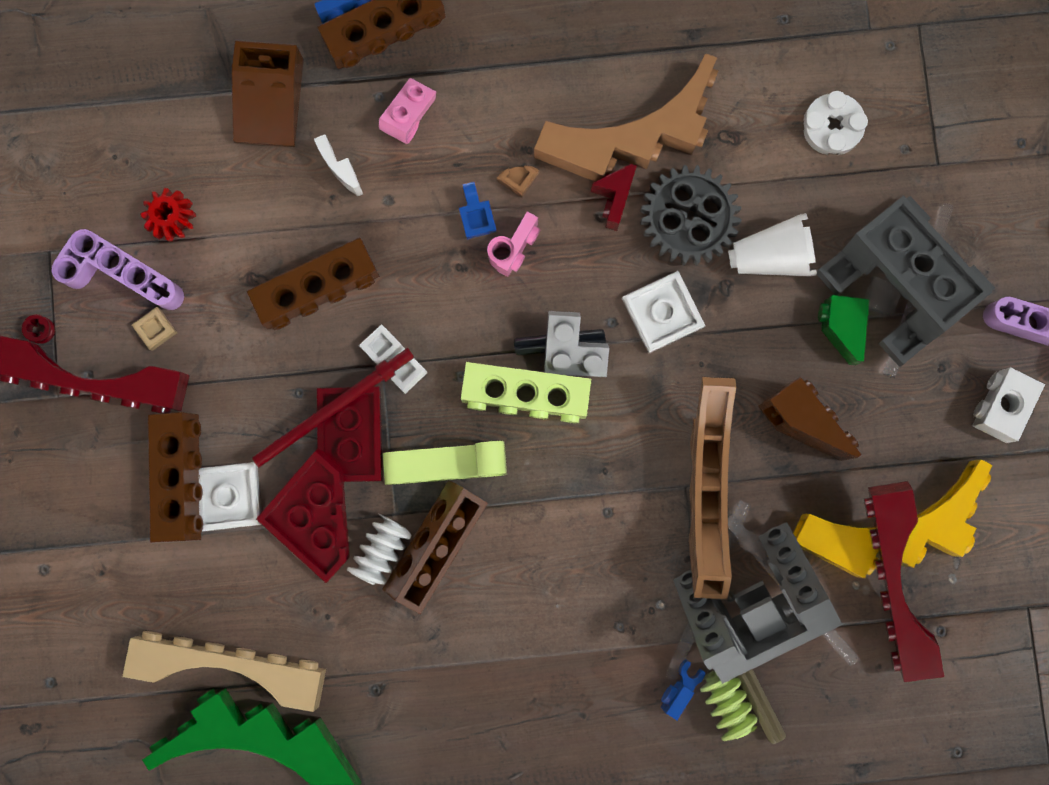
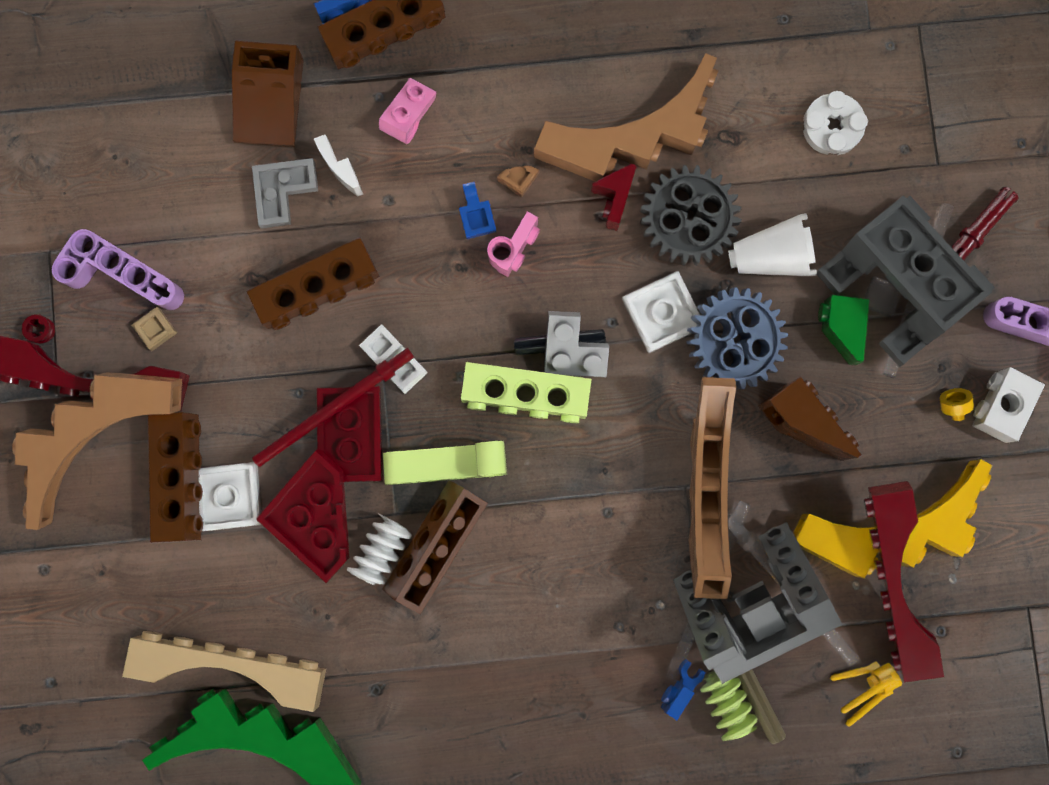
(75, 424): none -> medium nougat arch
(161, 207): red gear -> none
(274, 184): none -> light grey plate
(763, 329): none -> sand blue gear
(881, 682): none -> yellow plant
(956, 403): none -> yellow tile
(972, 236): none -> dark red pin

